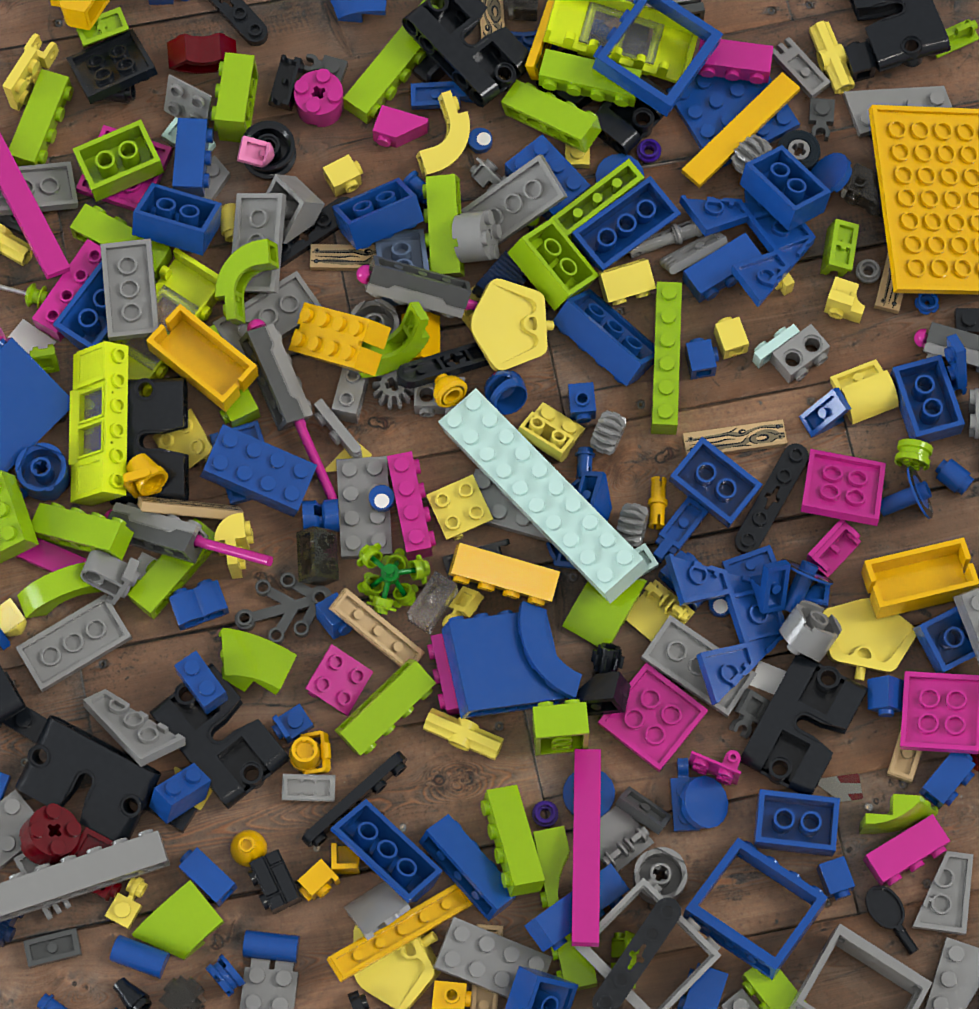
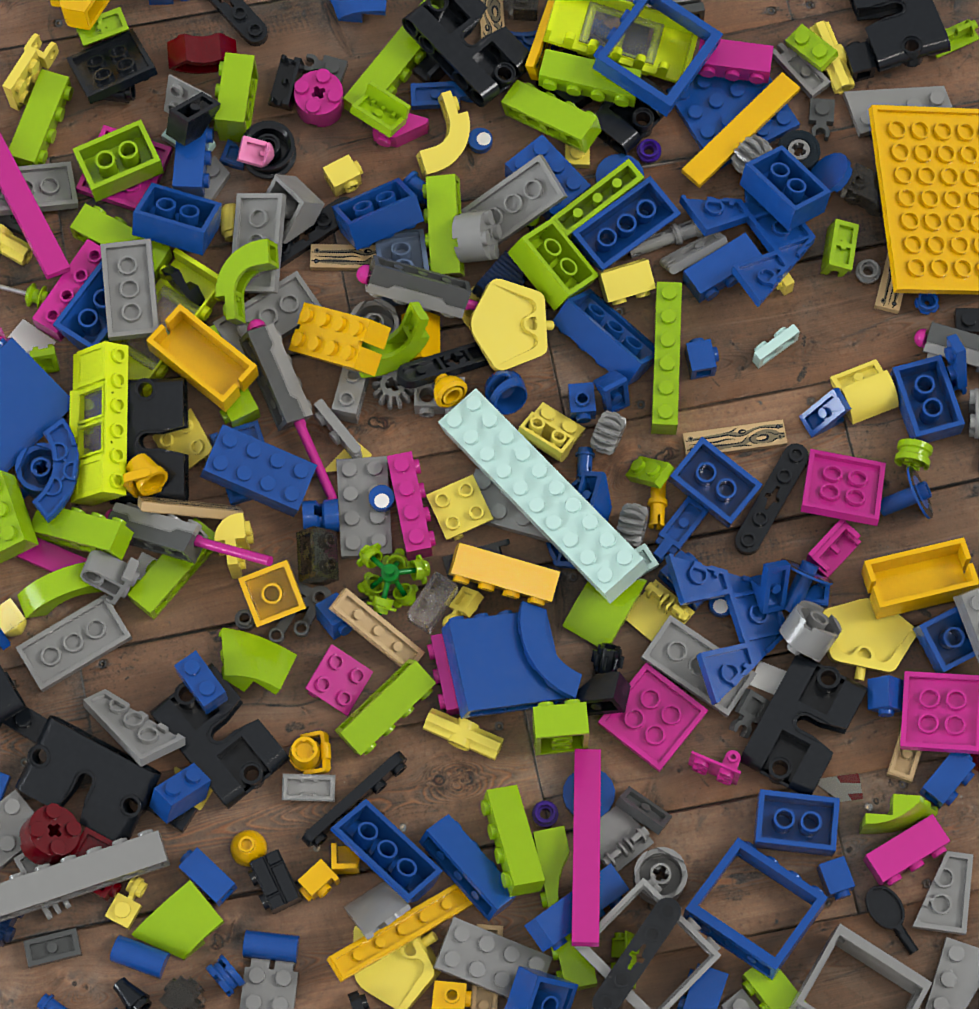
(64, 473): none -> blue tile
(188, 290): none -> black slope
(191, 118): none -> black slope
(198, 604): blue brick -> none
(230, 154): none -> blue tile
(272, 593): none -> yellow brick
(292, 724): blue bracket -> none
(381, 110): none -> lime bracket
(486, 173): light grey hinge -> none
(614, 391): none -> blue slope
(649, 472): none -> lime plate
(676, 784): blue plate -> none
(704, 802): blue tile -> none
(731, 337): light yellow brick -> none
(749, 563): blue plate -> none
(796, 350): light grey brick -> none
(811, 48): none -> lime plate
(843, 301): light yellow brick -> none
(954, 476): blue brick -> none

